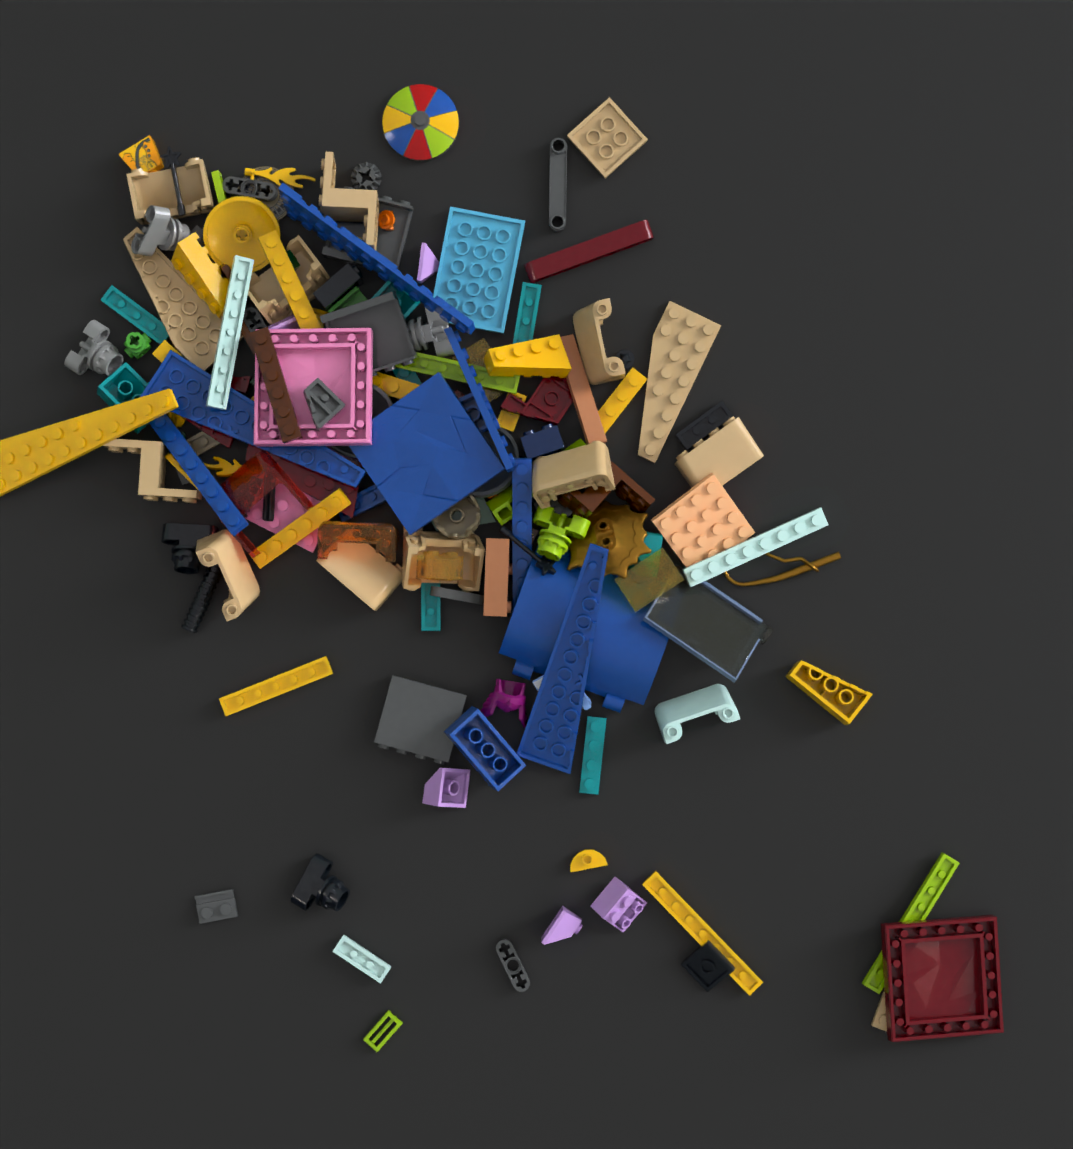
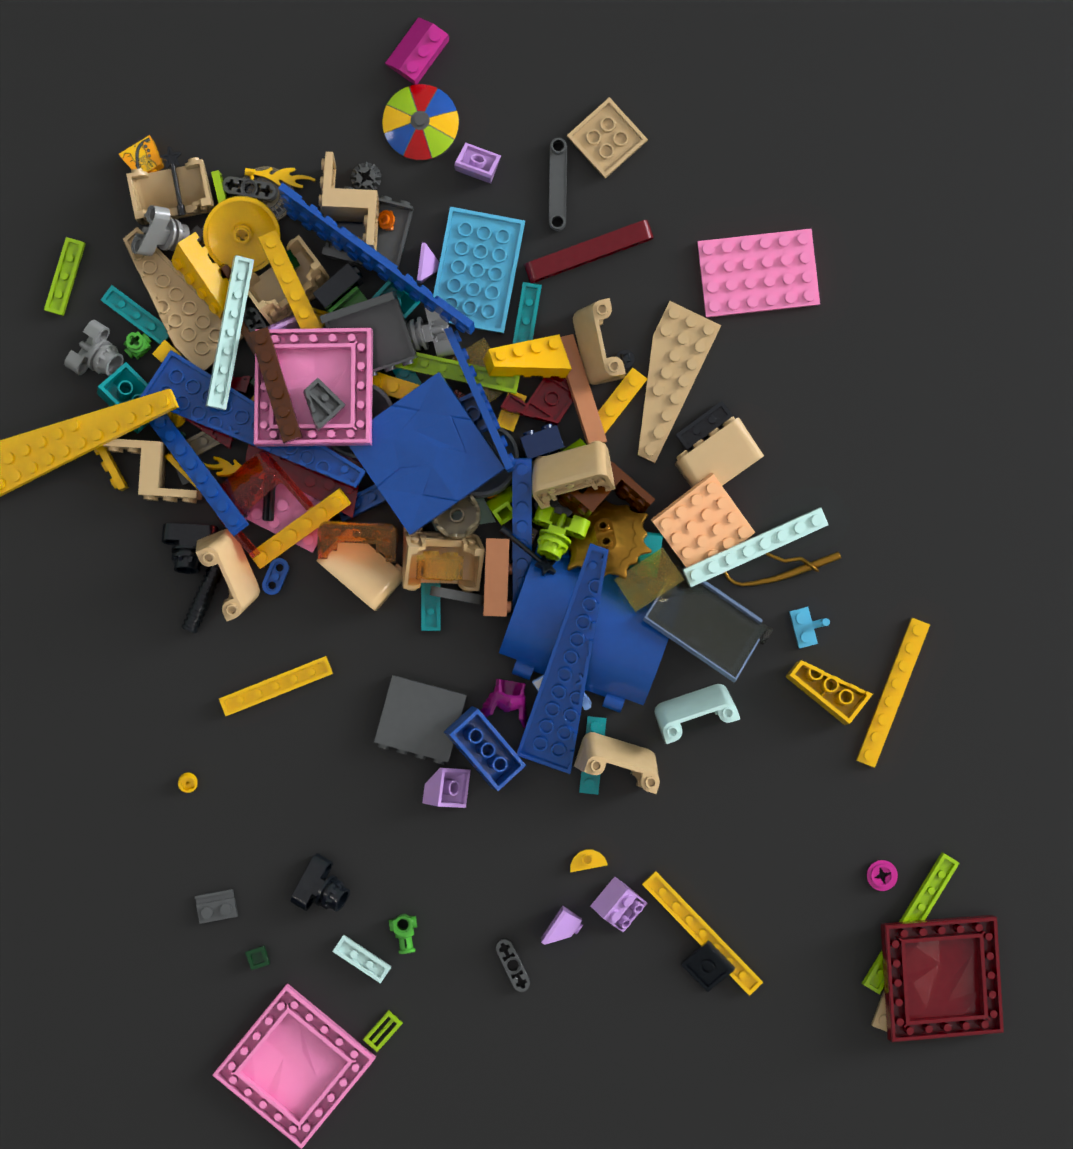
(64, 276): none -> lime plate
(110, 465): none -> yellow plate
(187, 782): none -> yellow tile
(257, 957): none -> dark green plate
(276, 576): none -> blue plate
(294, 1066): none -> bright pink tile
(404, 933): none -> bright green connector
(418, 50): none -> dark pink slope
(477, 162): none -> lavender slope
(599, 750): none -> tan windscreen
(758, 273): none -> bright pink plate
(804, 626): none -> medium azure plate
(890, 879): none -> dark pink gear
(893, 692): none -> yellow plate

